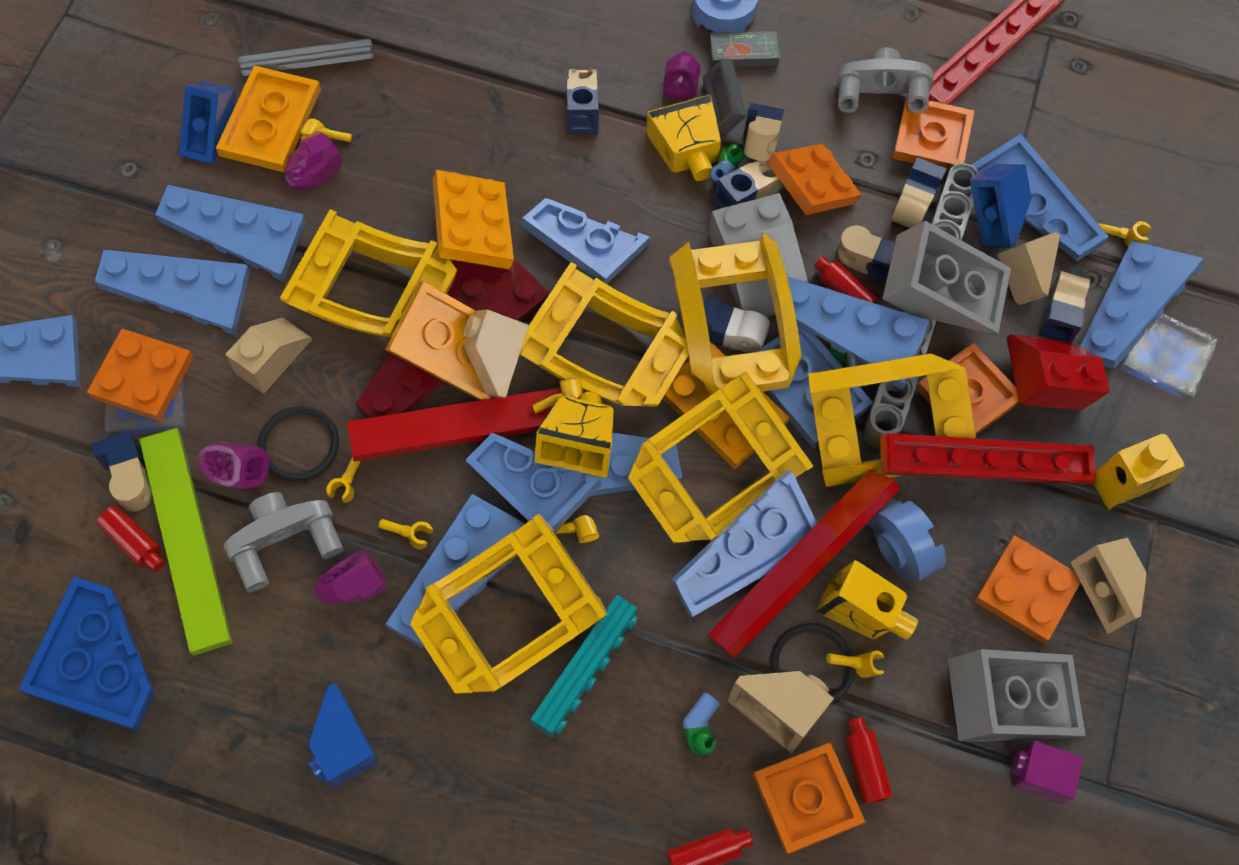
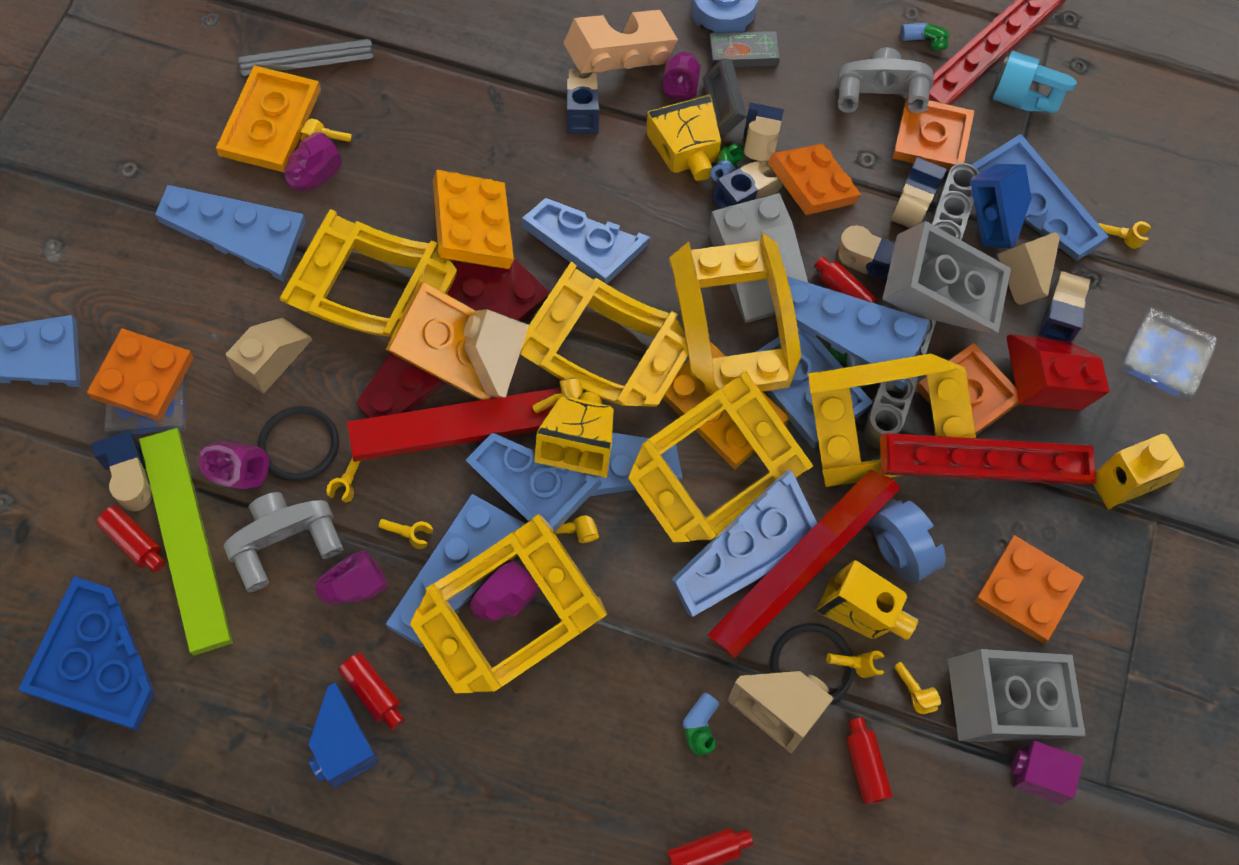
(193, 287): medium blue wing -> none
(204, 119): blue slope -> none
(371, 690): none -> red cylinder
(504, 593): none -> magenta rock
(584, 666): teal piece -> none
(600, 48): none -> light nougat arch
(735, 327): white leg -> none
(808, 798): orange plate -> none
(924, 700): none -> yellow hand
(926, 31): none -> arm
(1015, 80): none -> medium azure piece
(1113, 582): tan slope -> none
(1137, 297): medium blue wing -> none

